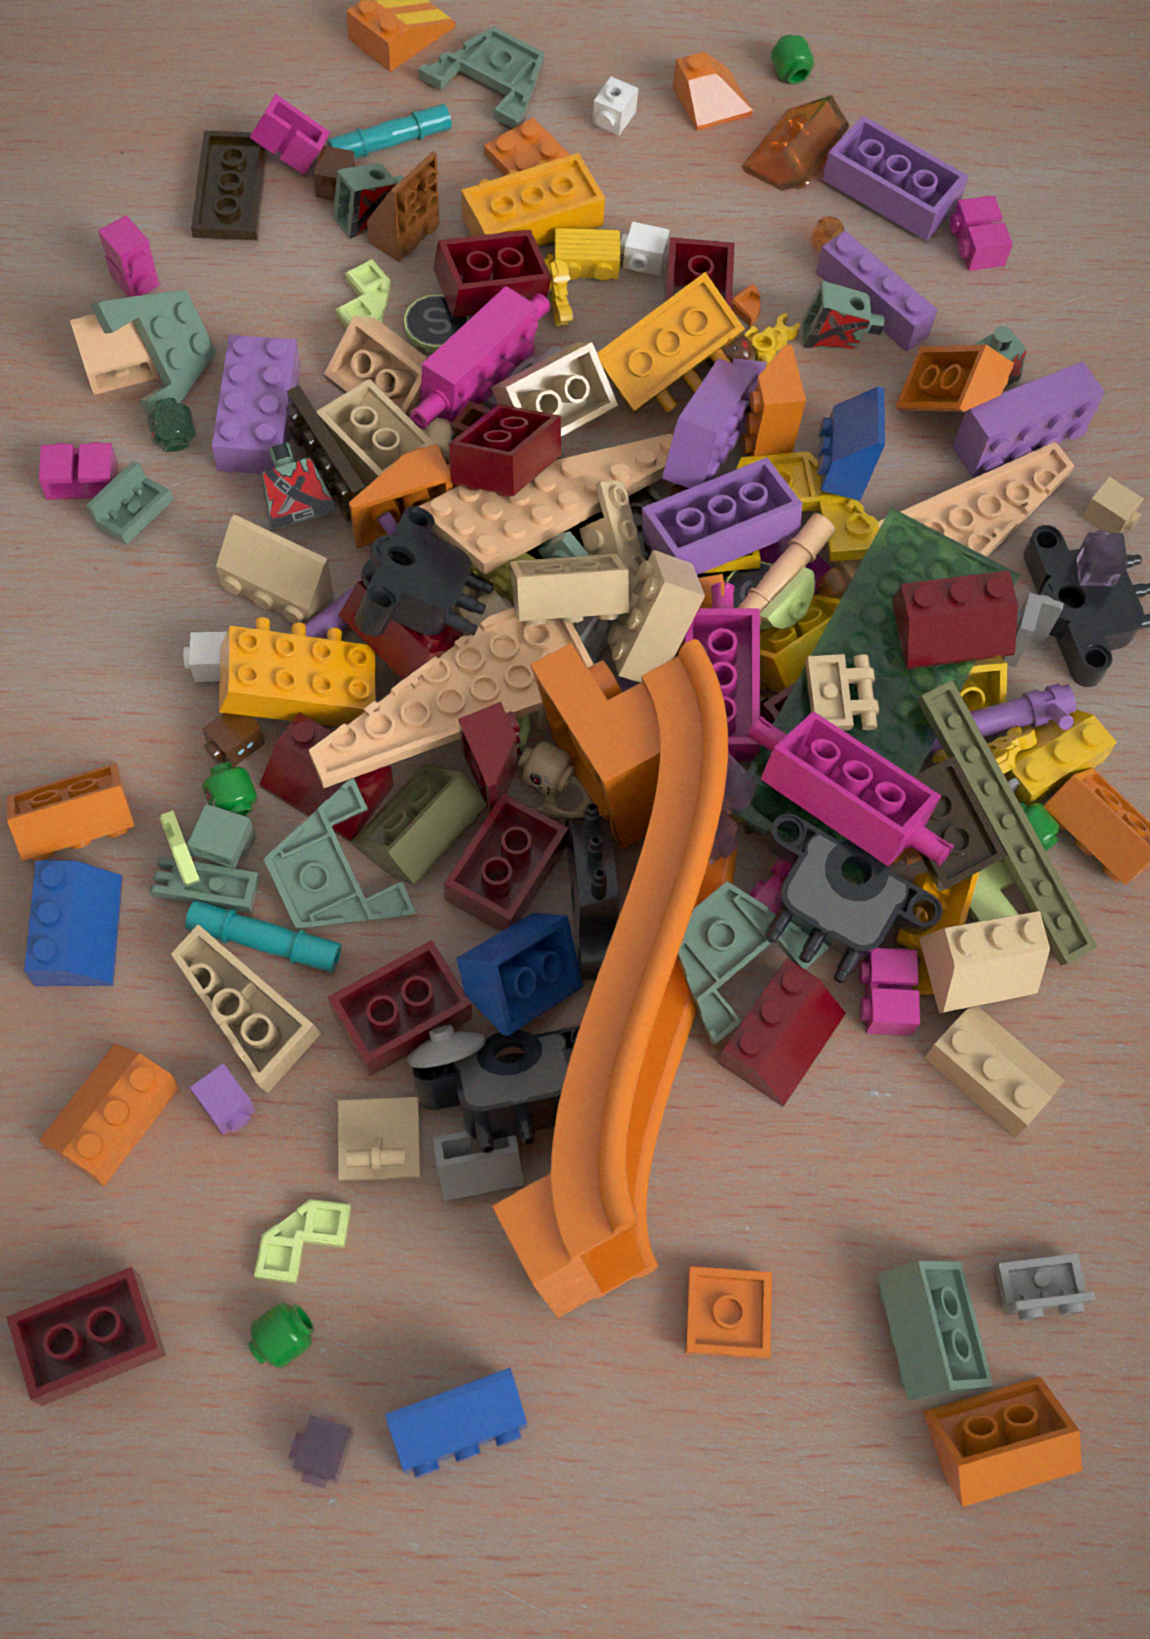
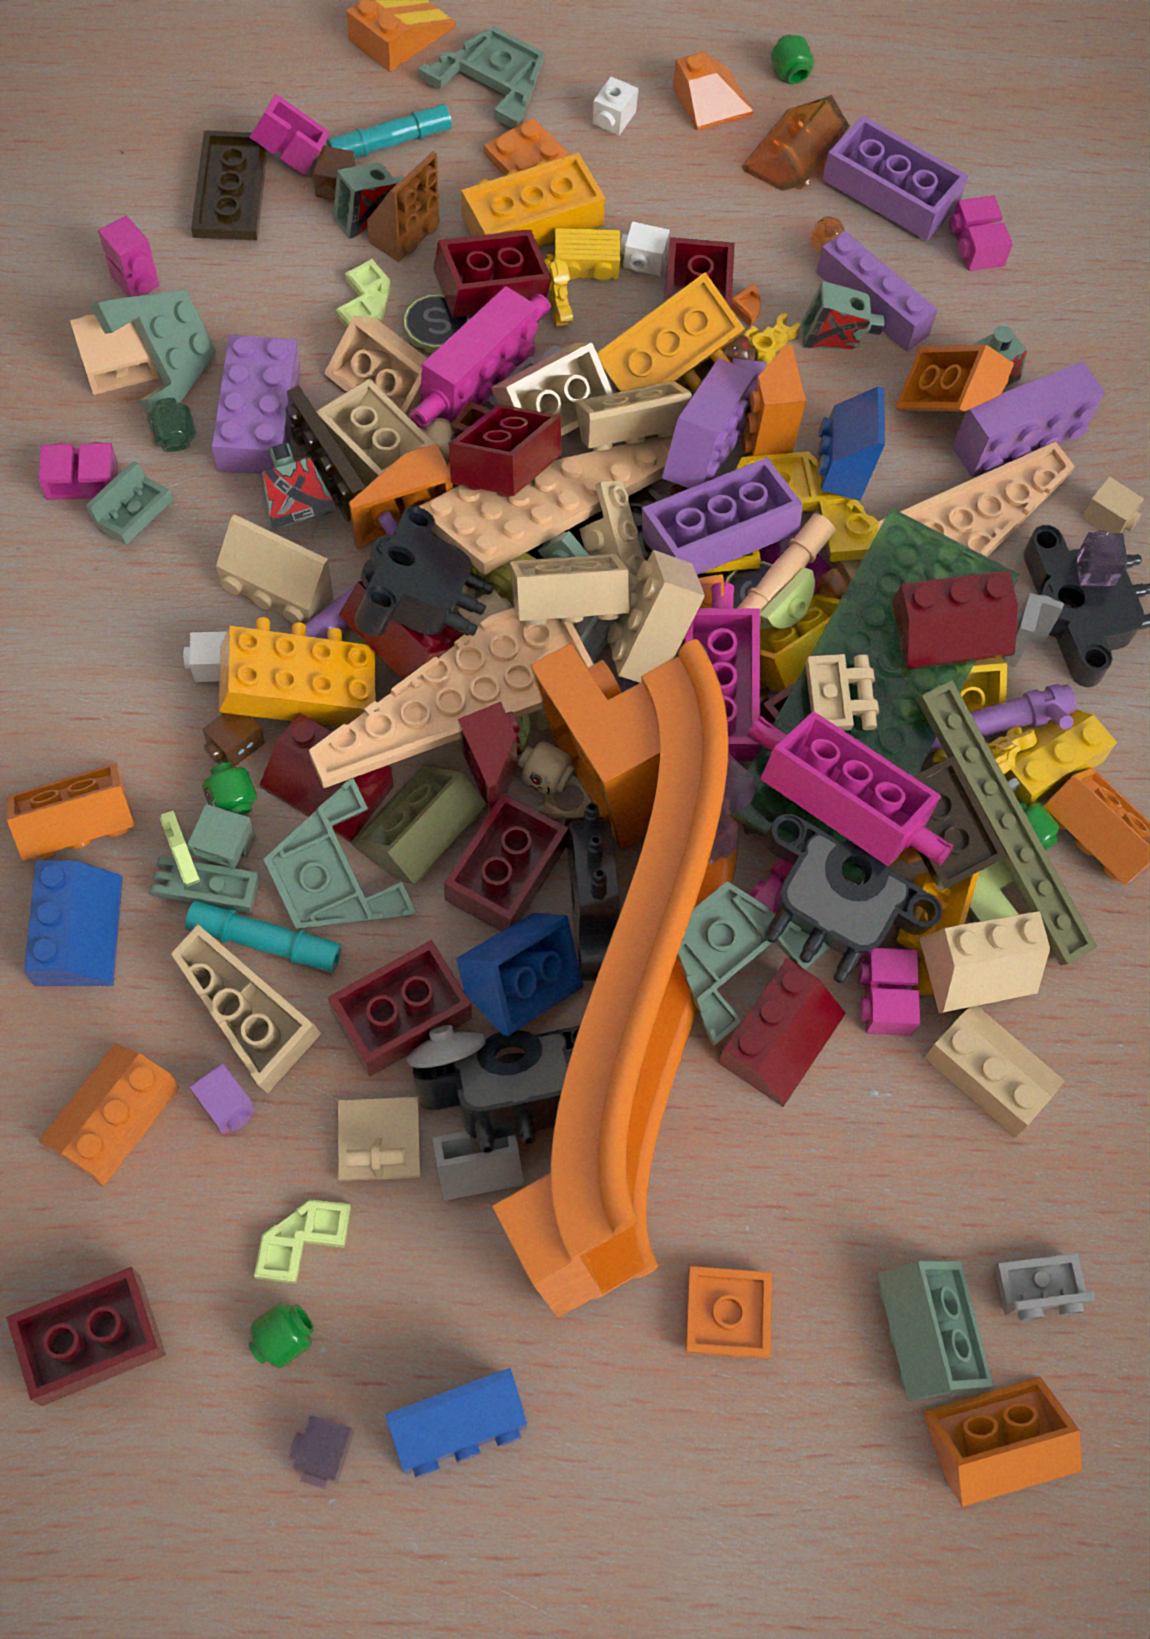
(631, 415): none -> tan slope

